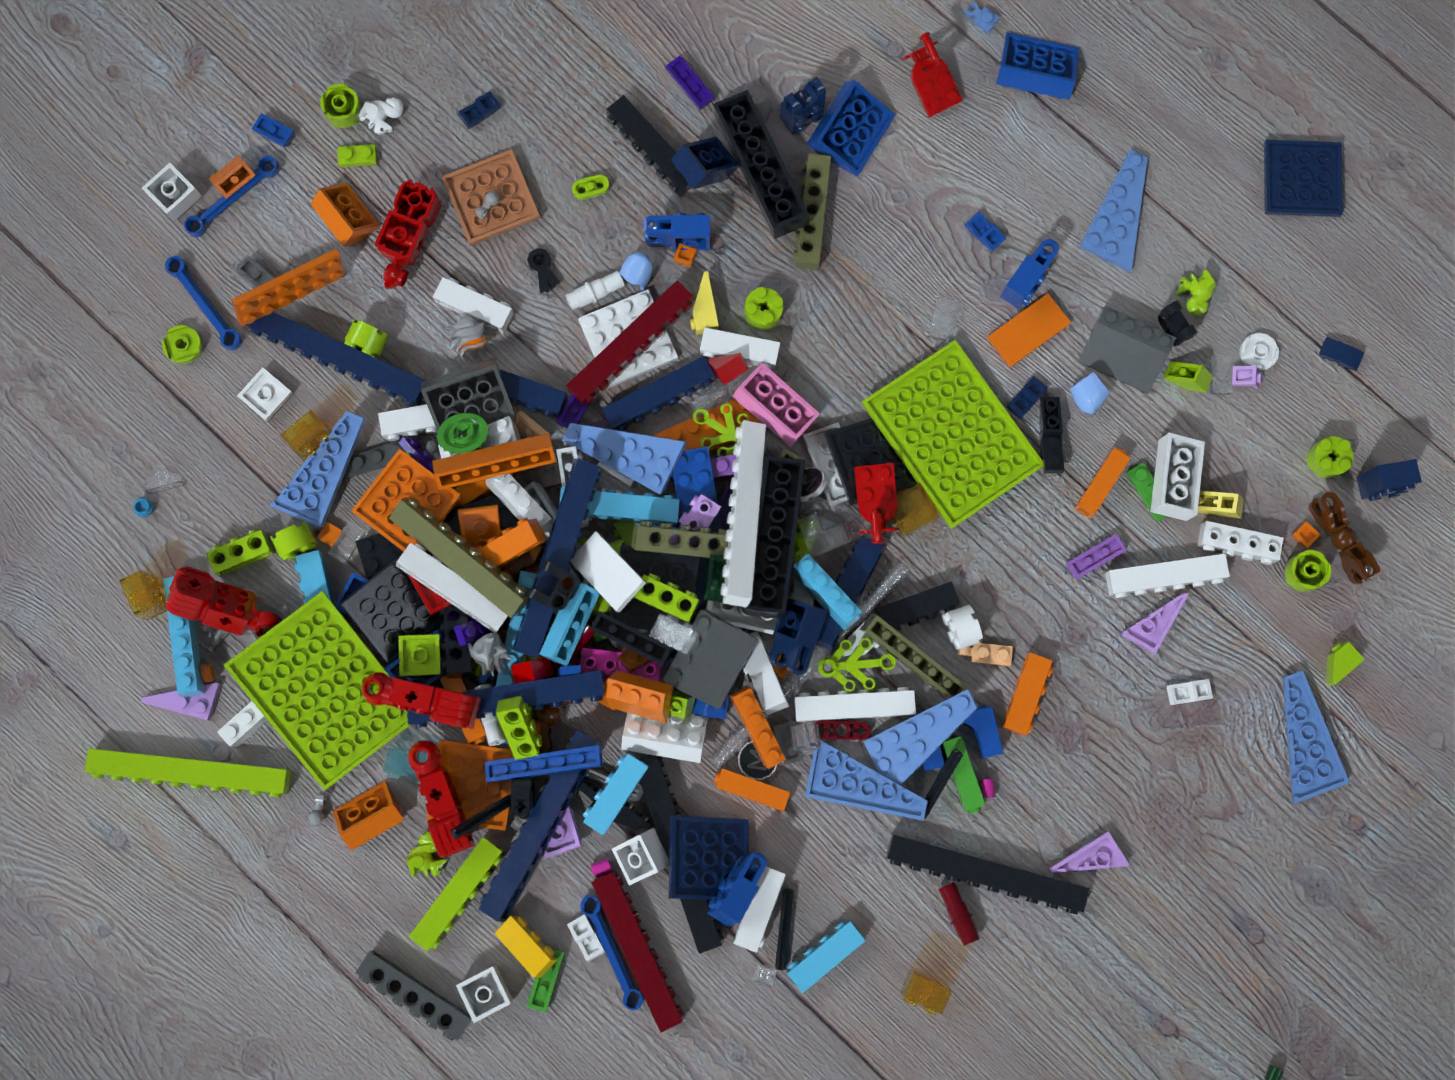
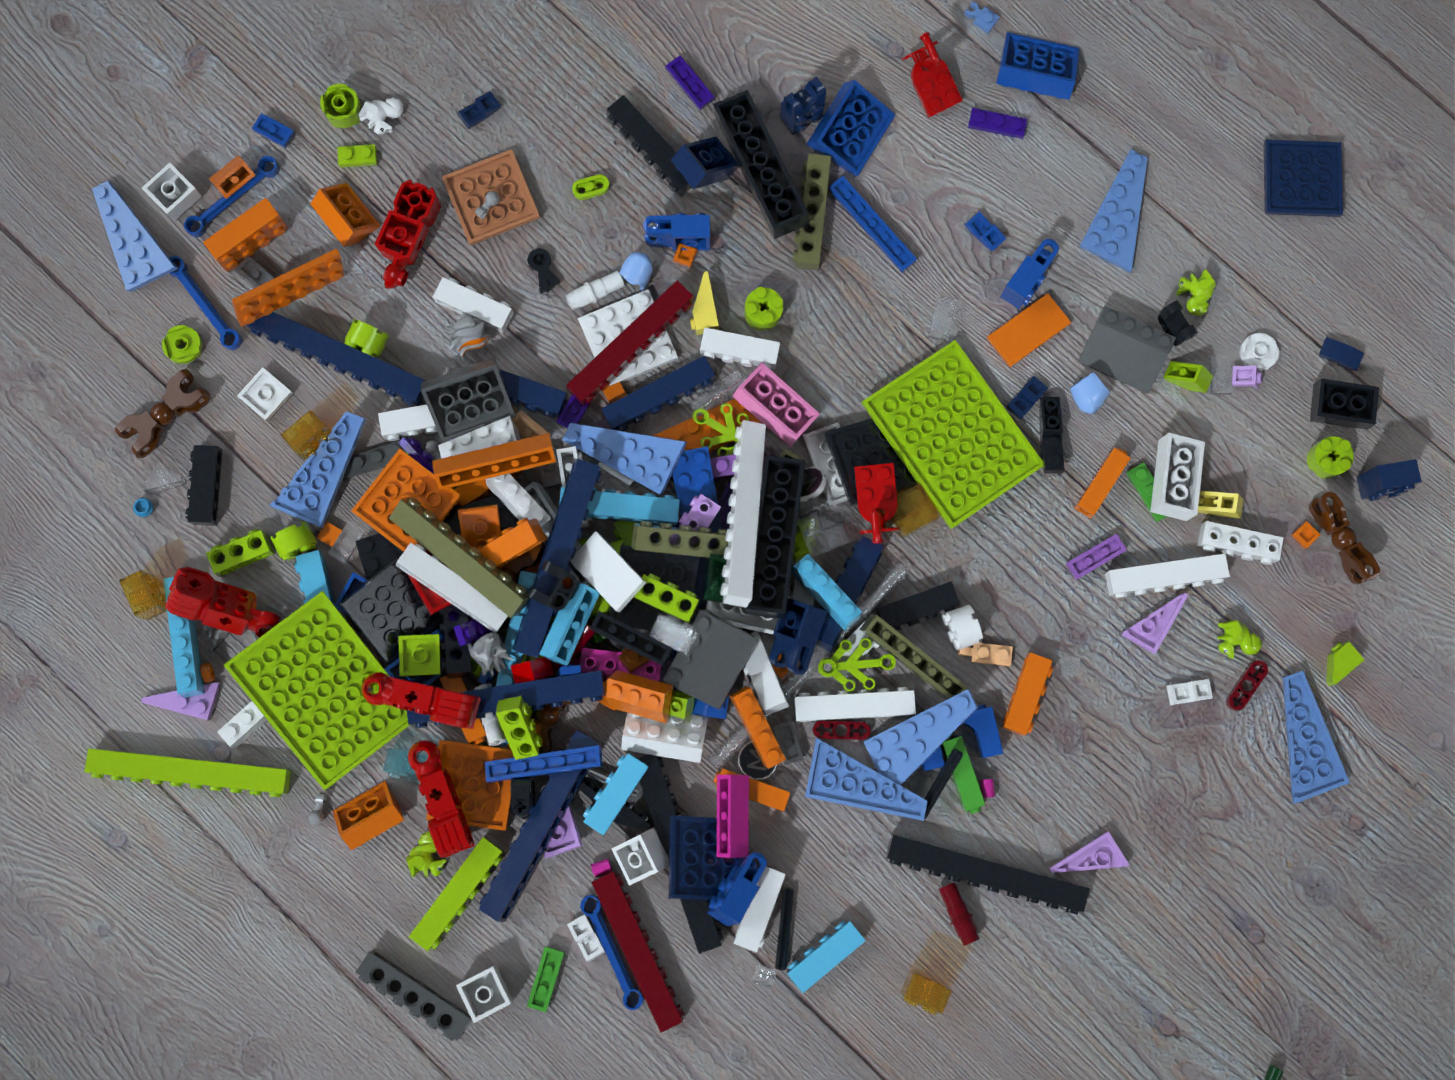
(133, 245): none -> medium blue wing
(175, 401): none -> reddish brown piece
(204, 486): none -> black brick
(245, 235): none -> orange brick
(465, 423): bright green gear -> none
(481, 817): black axle -> none
(526, 946): yellow brick -> none
(614, 392): none -> orange tile
(728, 366): red slope -> none
(734, 816): none -> dark pink brick
(805, 738): clear brick -> none
(872, 224): none -> blue plate
(997, 123): none -> dark purple plate
(1238, 634): none -> lime animal
(1255, 684): none -> dark red beam
(1316, 564): lime brick -> none
(1344, 404): none -> black brick

